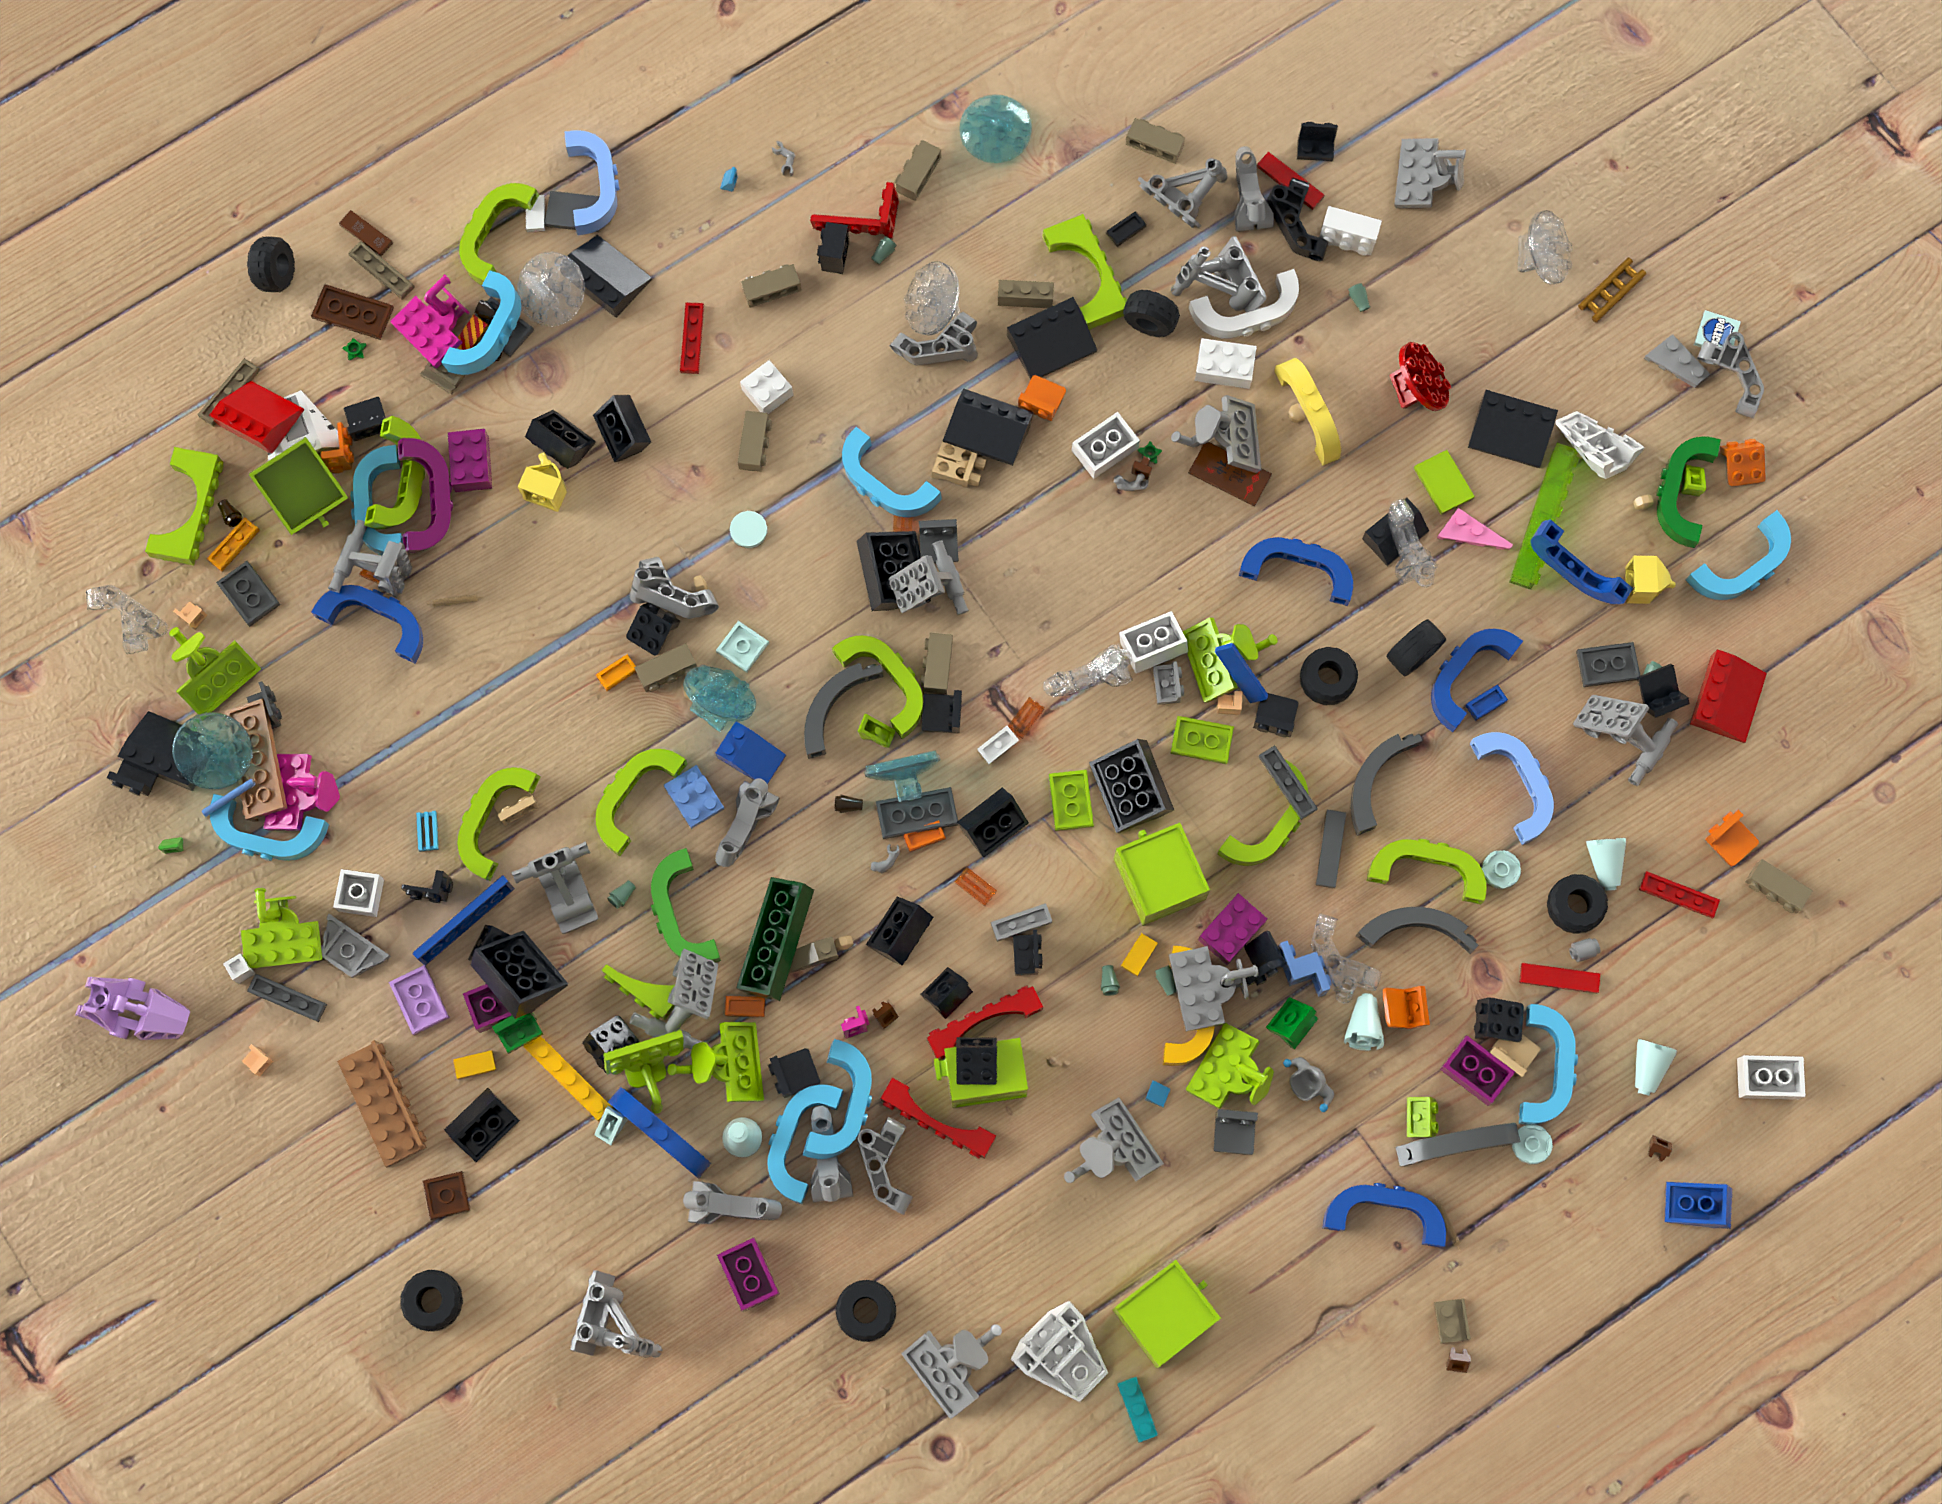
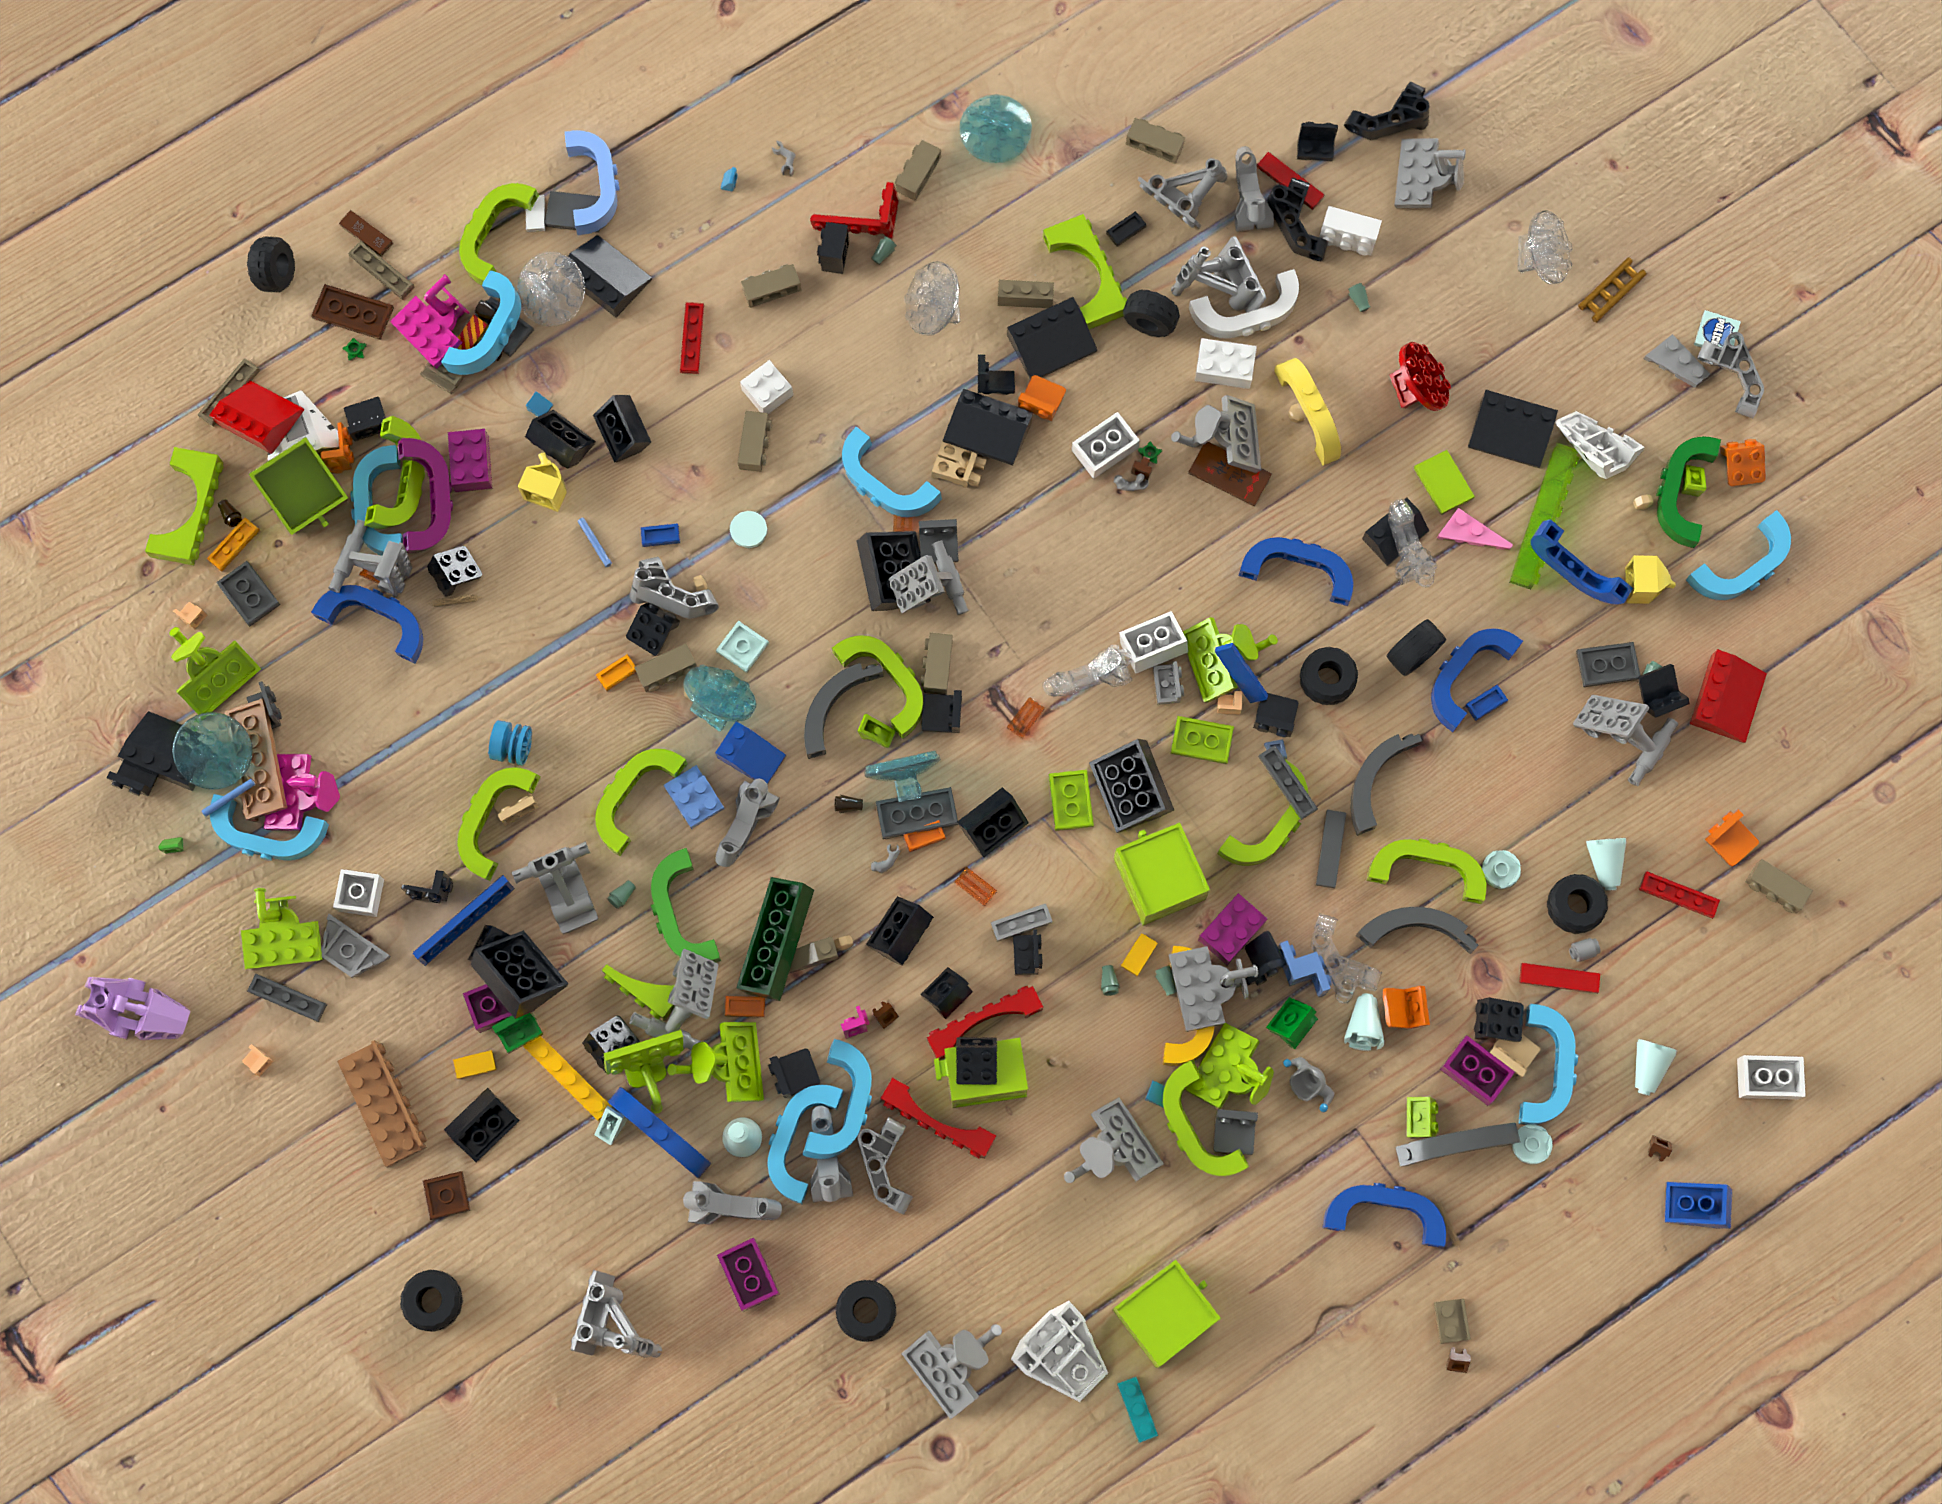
(136, 624): clear connector -> none
(238, 969): white panel -> none
(419, 1000): lavender tile -> none
(426, 815): medium azure tile -> none
(453, 568): none -> bracket
(514, 744): none -> dark azure wheel
(538, 404): none -> dark azure slope
(595, 543): none -> medium blue bar
(660, 535): none -> blue tile
(955, 340): light grey connector -> none
(994, 381): none -> black bracket
(998, 745): white plate -> none
(1188, 1139): none -> lime arch
(1280, 746): none -> sand blue tile
(1409, 109): none -> black connector
(1530, 774): light blue arch -> none

